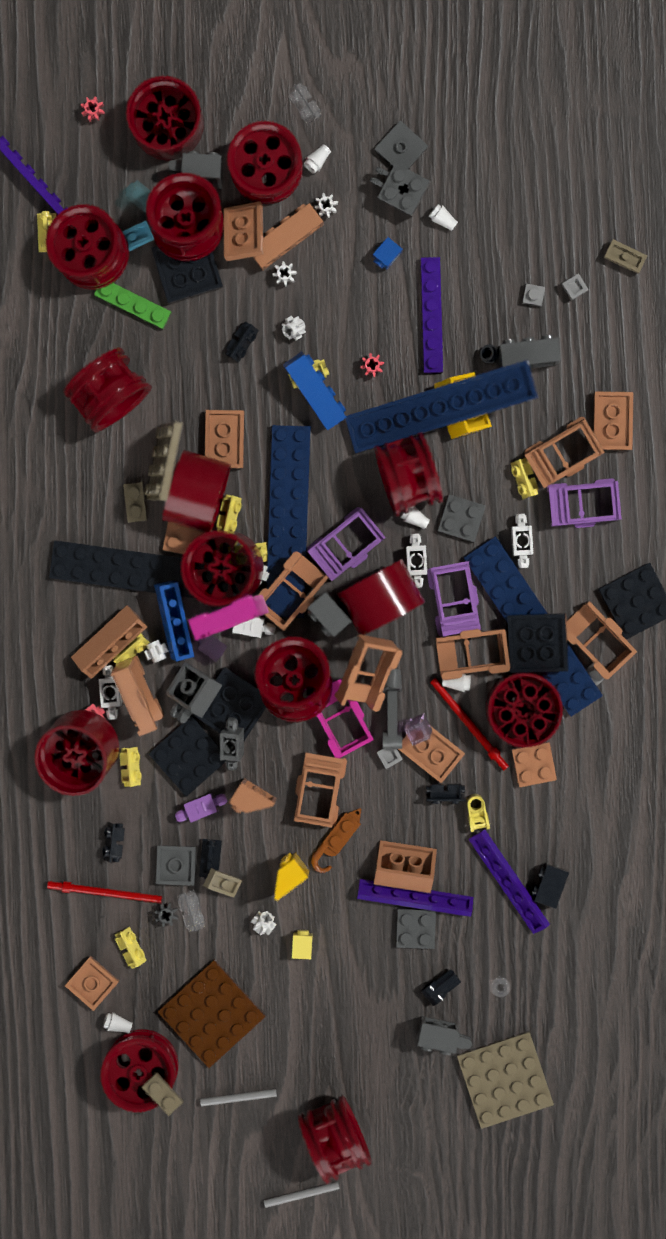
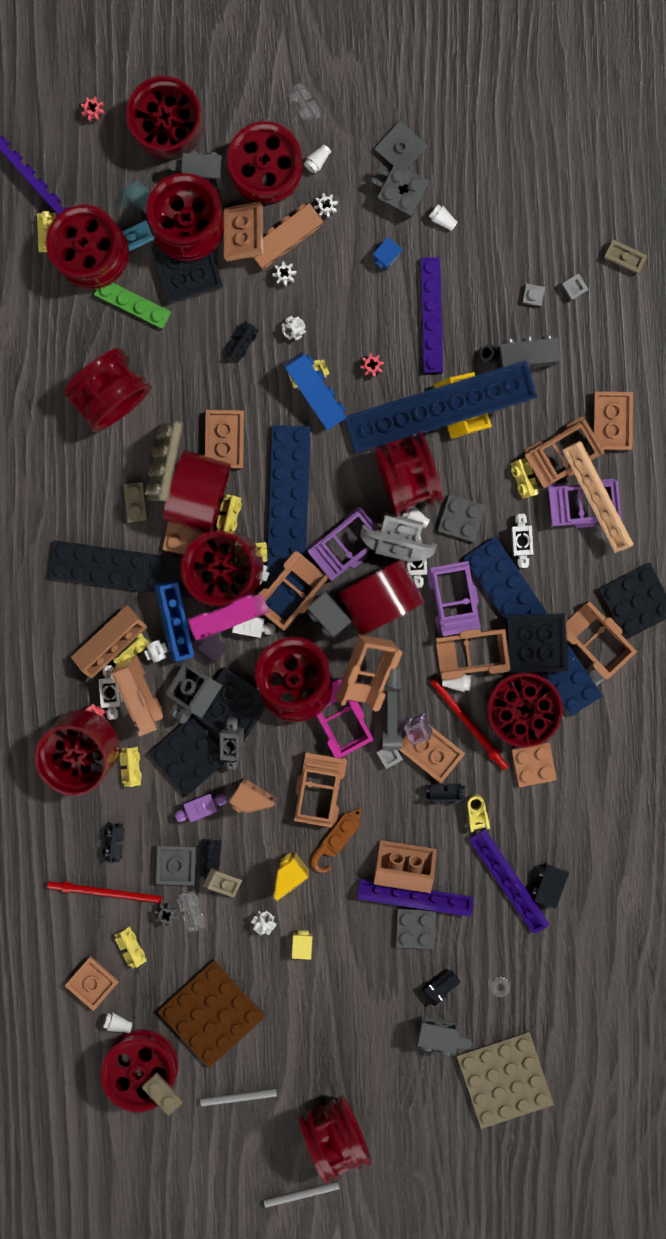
(398, 539): none -> light grey plate
(598, 497): none -> light nougat plate

